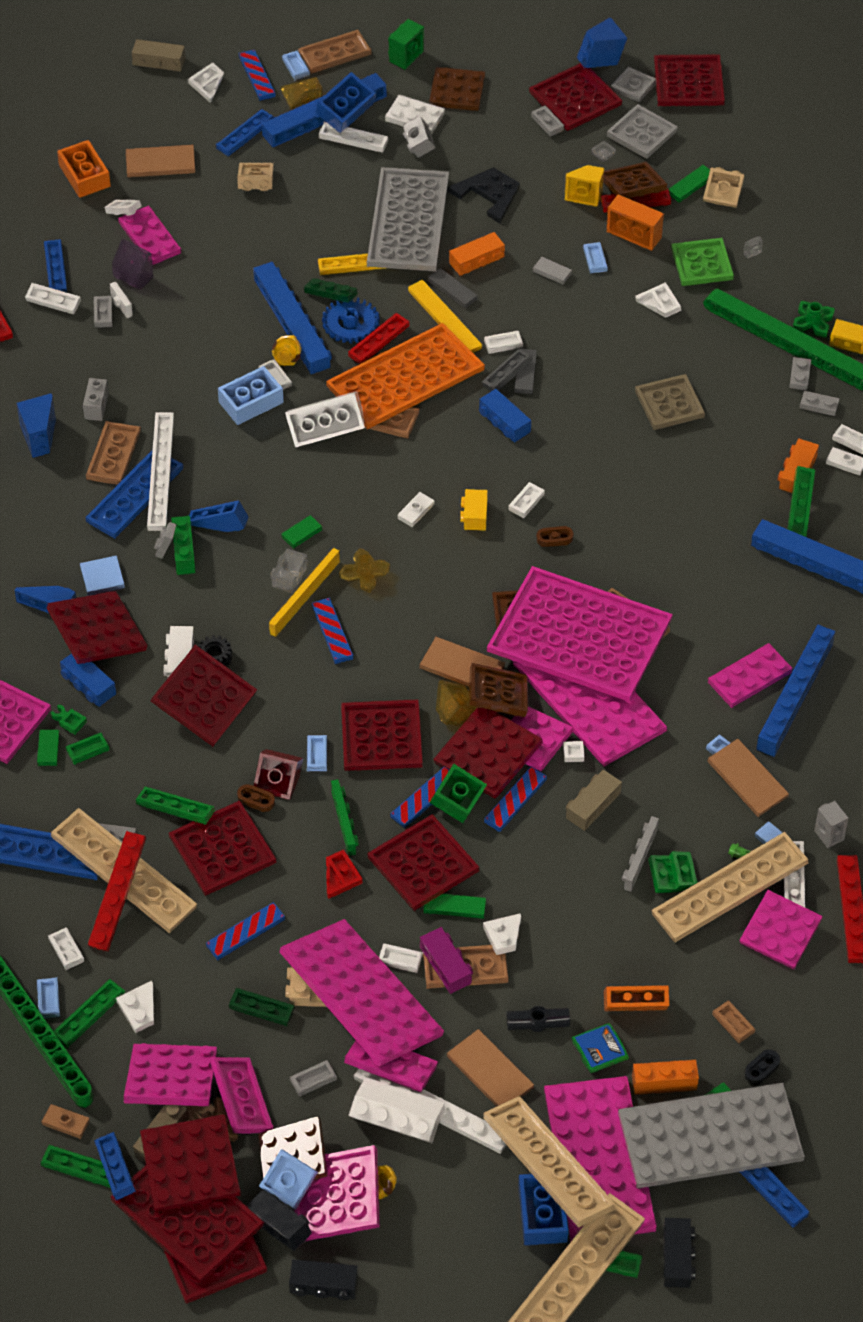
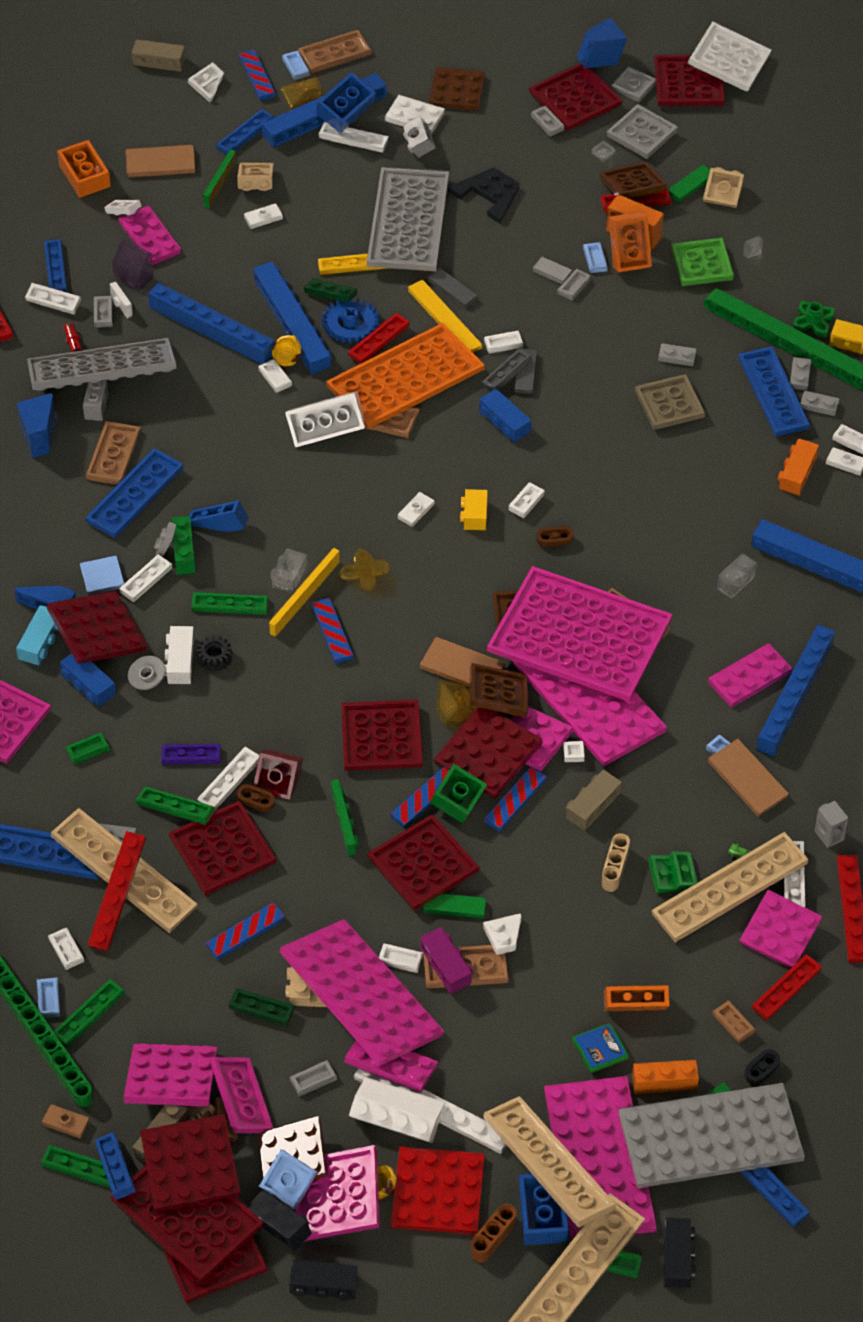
(37, 637): none -> medium azure brick
(48, 748): green tile -> none
(70, 720): green plate -> none
(72, 338): none -> red pin
(101, 364): none -> light grey plate
(138, 1006): white wing -> none
(142, 668): none -> light grey dish
(145, 578): none -> white plate
(160, 471): white plate -> none
(191, 754): none -> dark purple tile
(203, 695): dark red plate -> none
(211, 323): none -> blue brick
(219, 178): none -> green tile
(229, 603): none -> green tile
(229, 778): none -> white plate
(250, 395): light blue brick -> none
(263, 216): none -> white plate
(301, 531): green tile -> none
(316, 752): light blue tile -> none
(341, 874): red wing -> none
(406, 44): green brick -> none
(438, 1190): none -> red plate
(476, 254): orange brick -> none
(489, 1069): medium nougat tile -> none
(492, 1242): none -> dark orange beam
(526, 1019): black piece -> none
(574, 284): none -> light grey tile
(585, 185): yellow slope -> none
(615, 870): none -> tan beam
(630, 241): none -> orange brick
(637, 860): light grey plate -> none
(659, 300): white wing -> none
(677, 354): none -> light grey plate
(729, 56): none -> white plate
(737, 575): none -> clear brick
(767, 832): light blue tile -> none
(773, 391): none -> blue plate
(786, 987): none -> red plate
(801, 500): green plate -> none

